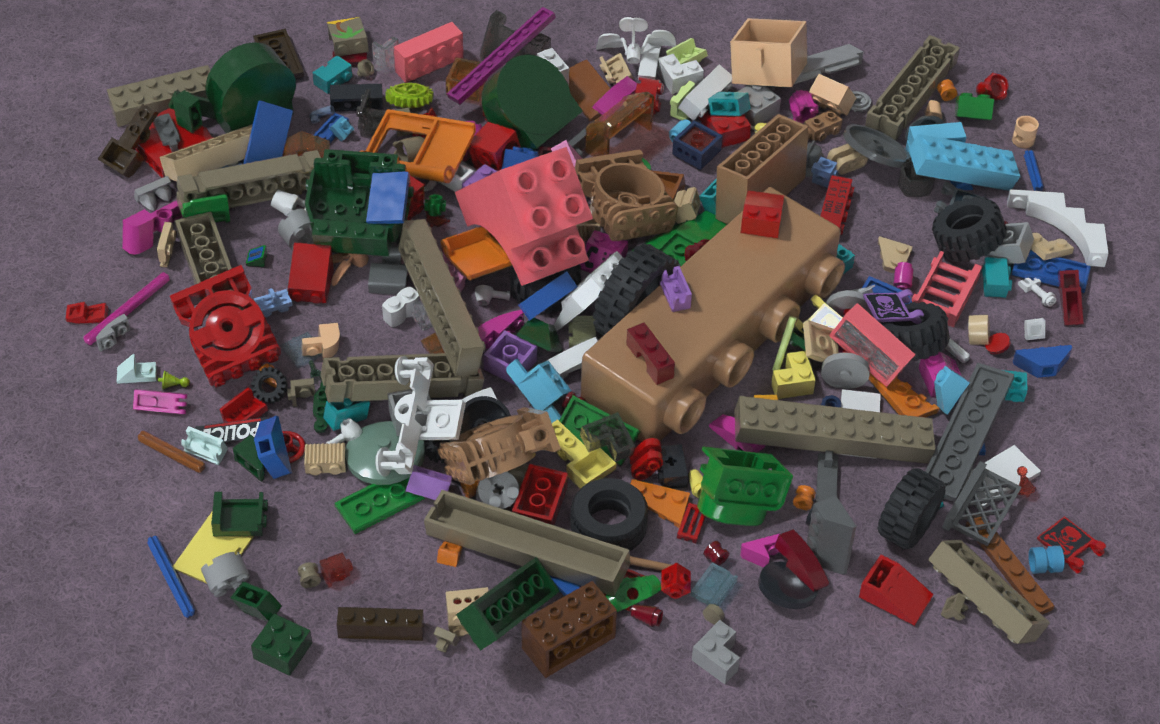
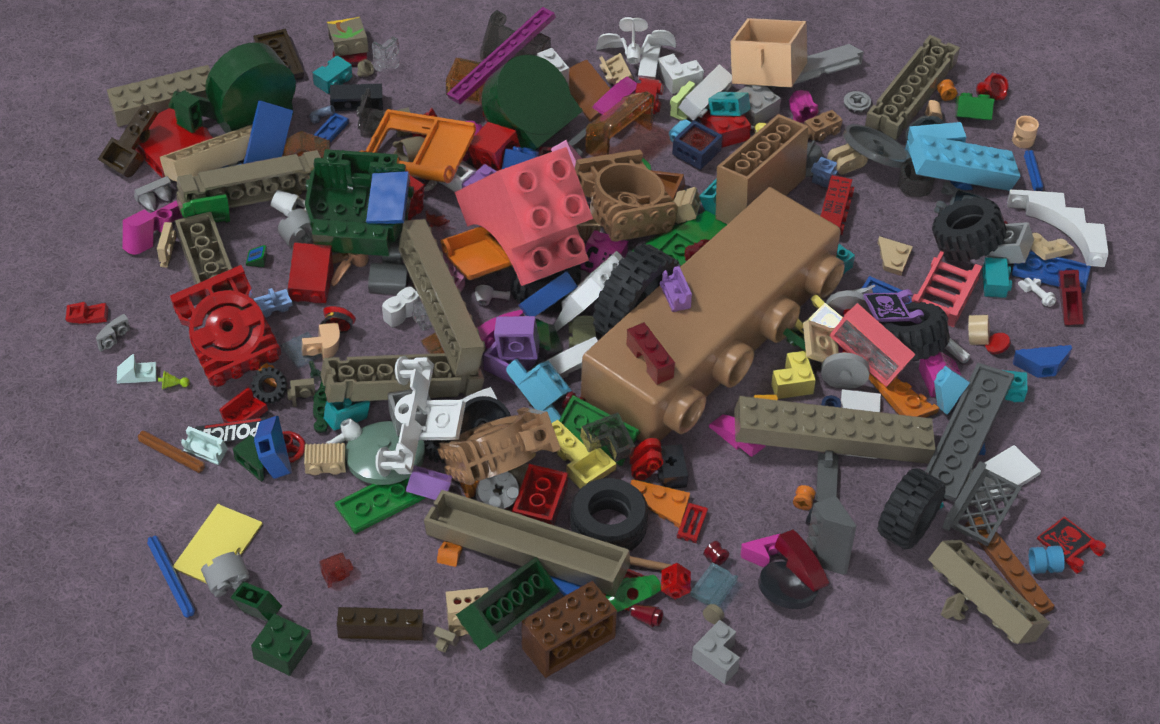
(129, 305): dark pink axle -> none
(159, 401): dark pink hinge -> none
(167, 131): dark grey hinge -> none
(239, 516): dark green panel -> none
(309, 575): dark tan wheel -> none
(339, 315): none -> red piece
(341, 128): medium azure tile -> none
(409, 95): lime gear -> none
(428, 52): coral brick -> none
(435, 205): green gear -> none
(517, 337): none -> medium lavender brick
(687, 52): yellowish green bracket -> none
(695, 479): light yellow cone -> none
(740, 486): green brick -> none
(762, 214): red slope -> none
(784, 343): yellowish green bar -> none
(832, 95): light nougat brick -> none
(895, 590): red slope -> none
(903, 275): dark pink brick -> none
(1027, 487): clear red piece -> none
(1034, 329): white tile -> none

